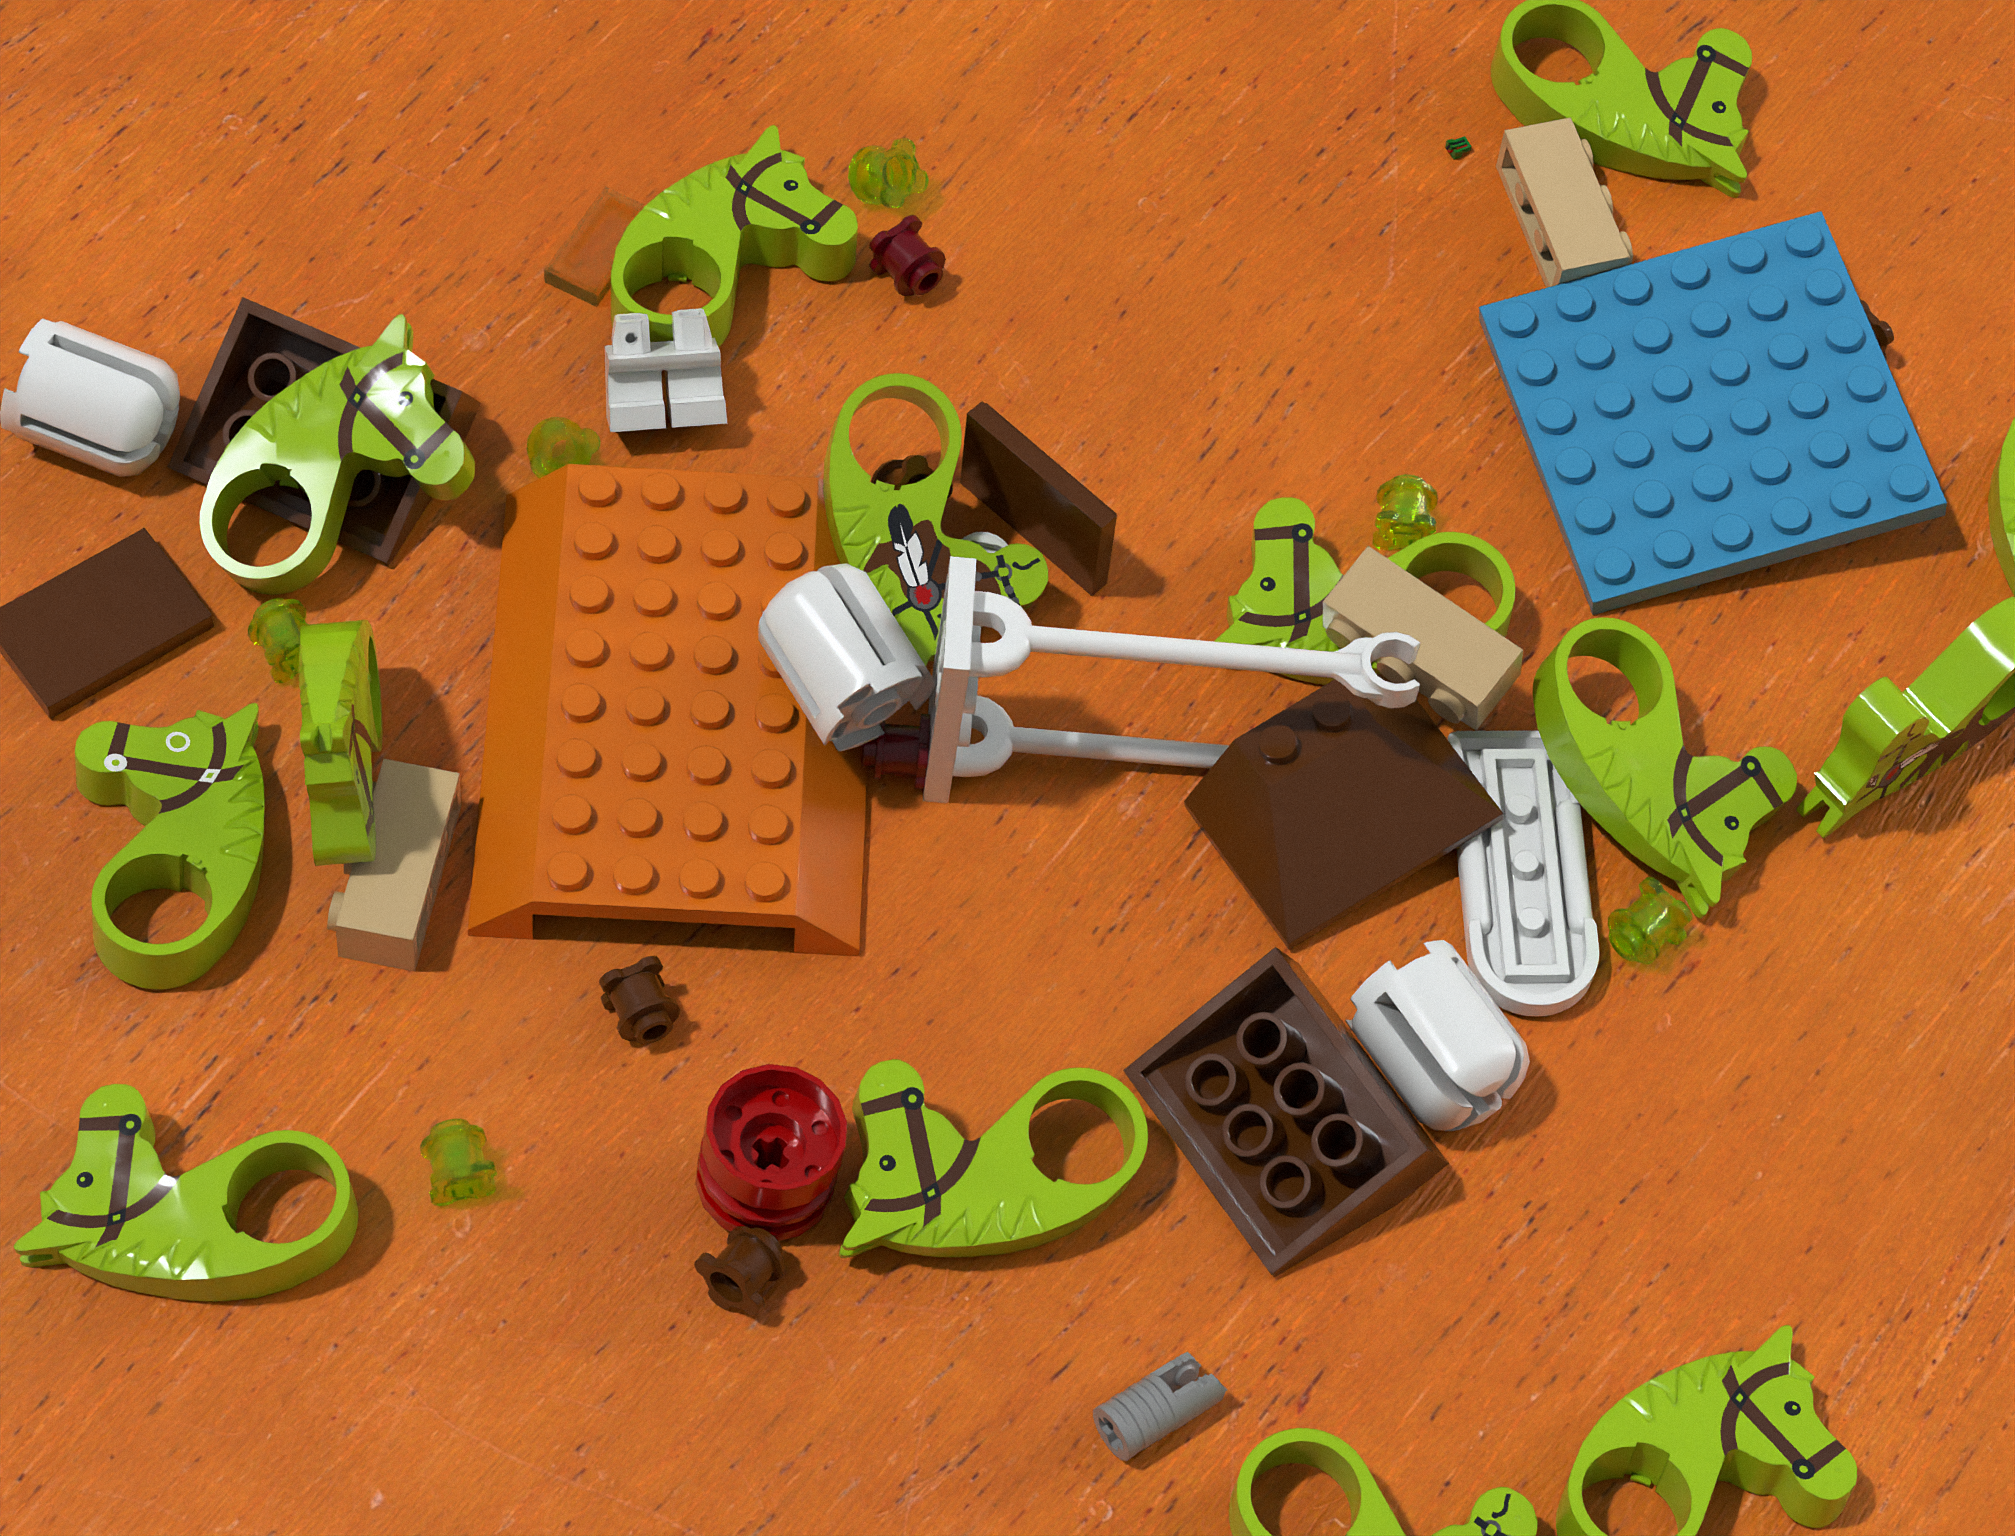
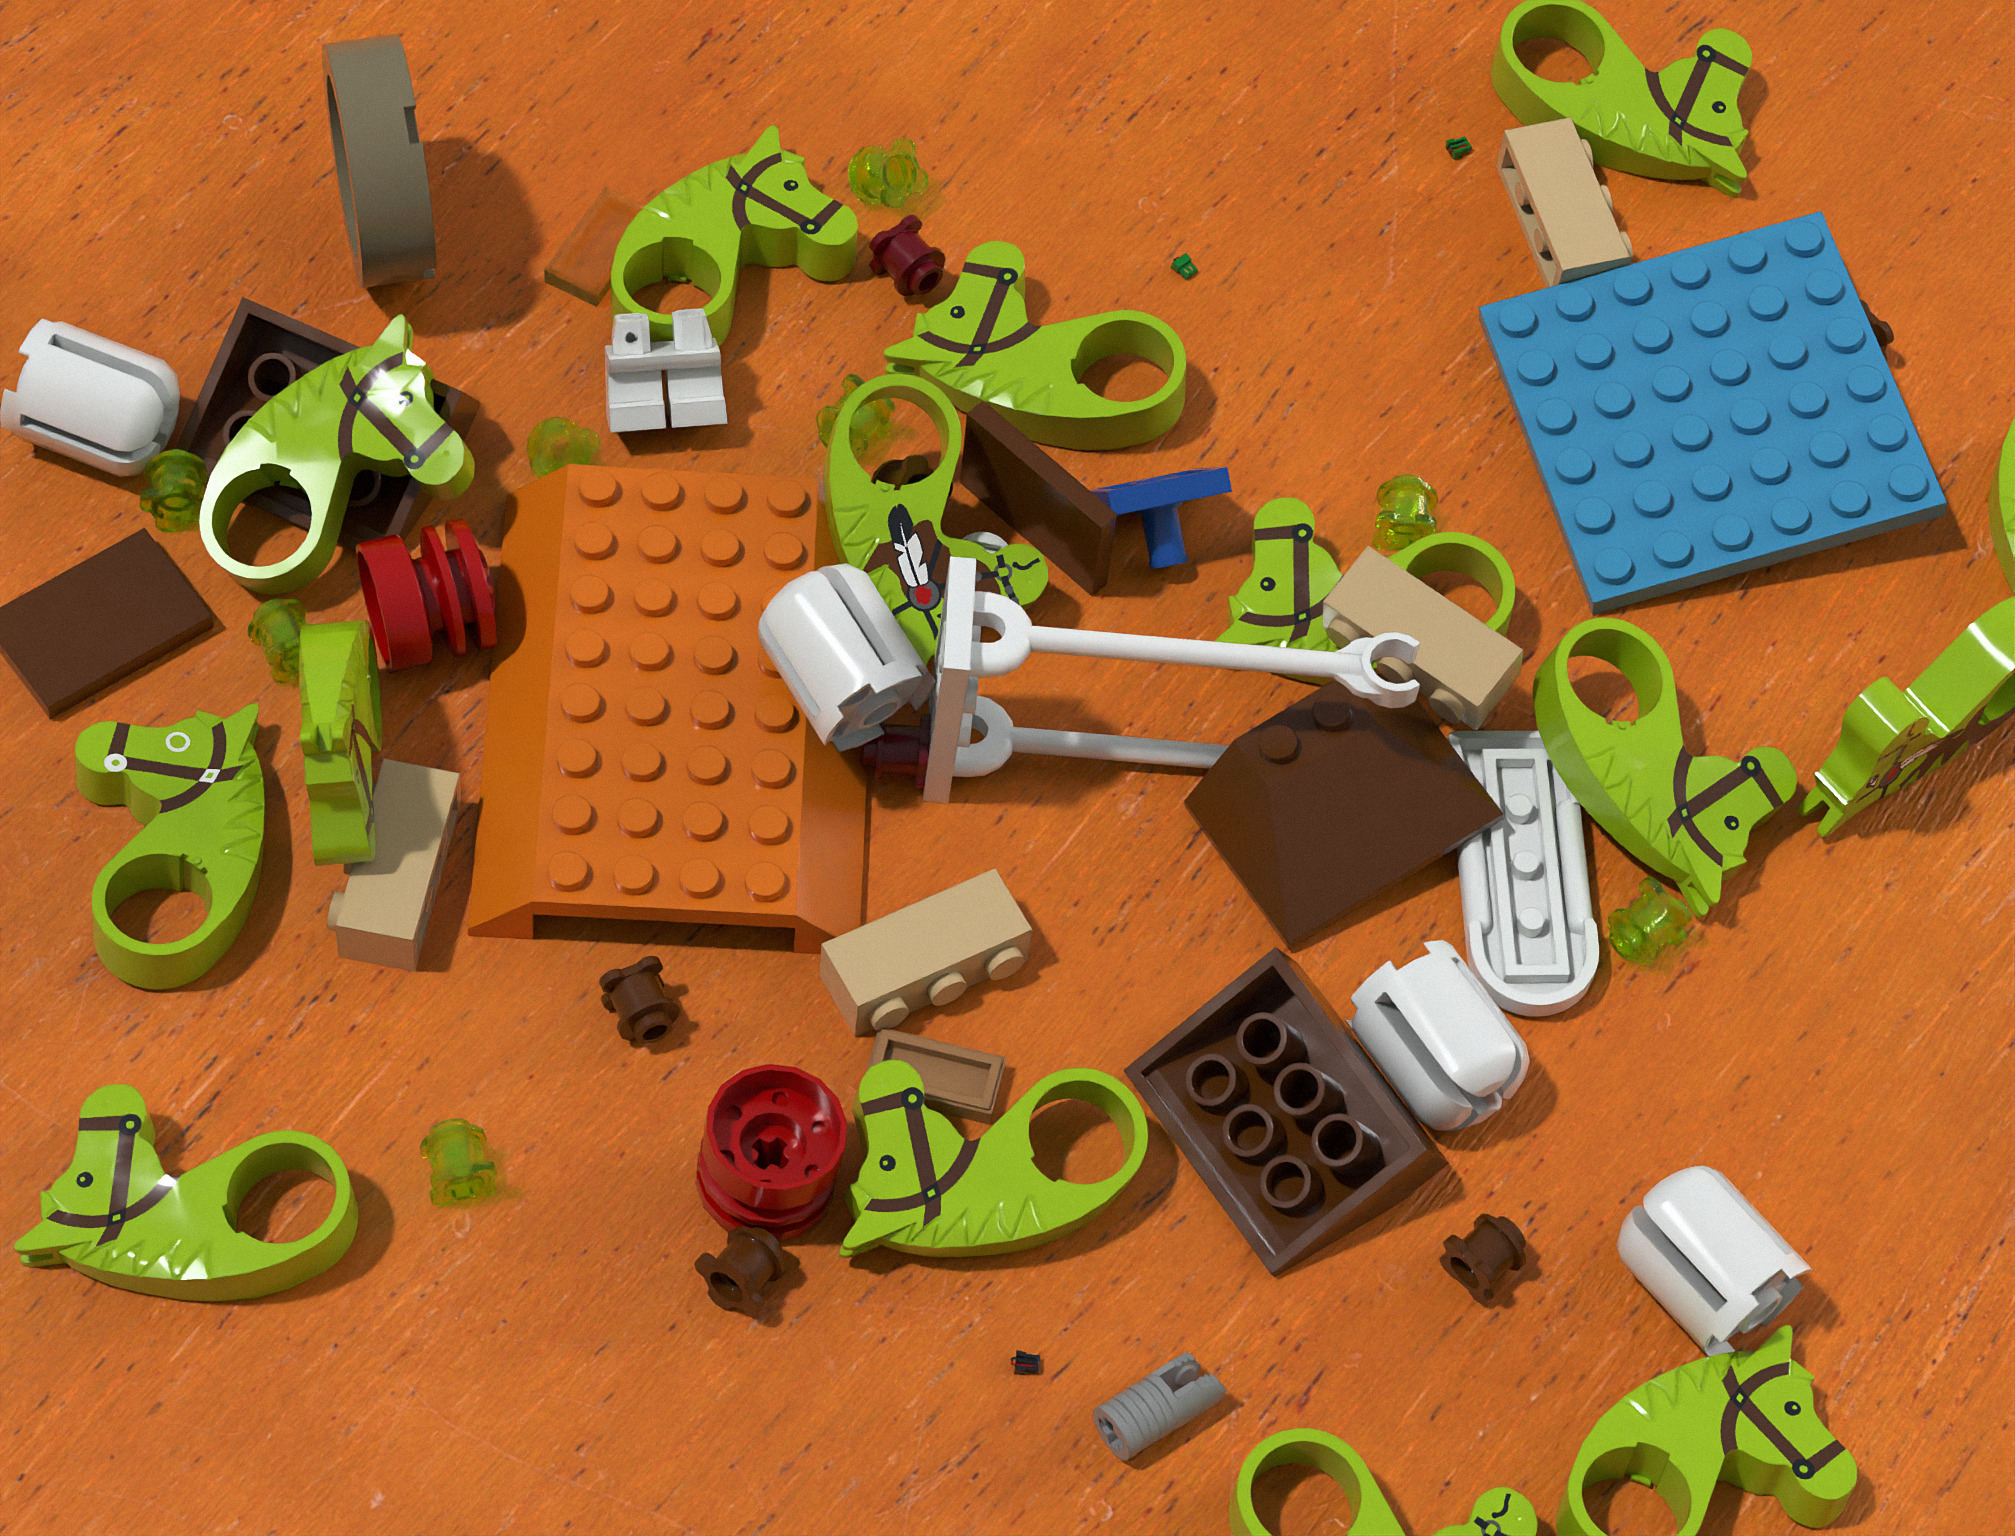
(175, 489): none -> clear neon green brick
(379, 160): none -> dark tan brick
(427, 595): none -> red wheel
(864, 423): none -> clear neon green brick
(925, 953): none -> tan brick
(954, 1077): none -> medium nougat tile
(987, 351): none -> lime animal
(1025, 1363): none -> black piece
(1158, 502): none -> blue tile
(1184, 266): none -> green piece
(1484, 1255): none -> reddish brown brick
(1709, 1257): none -> white cylinder

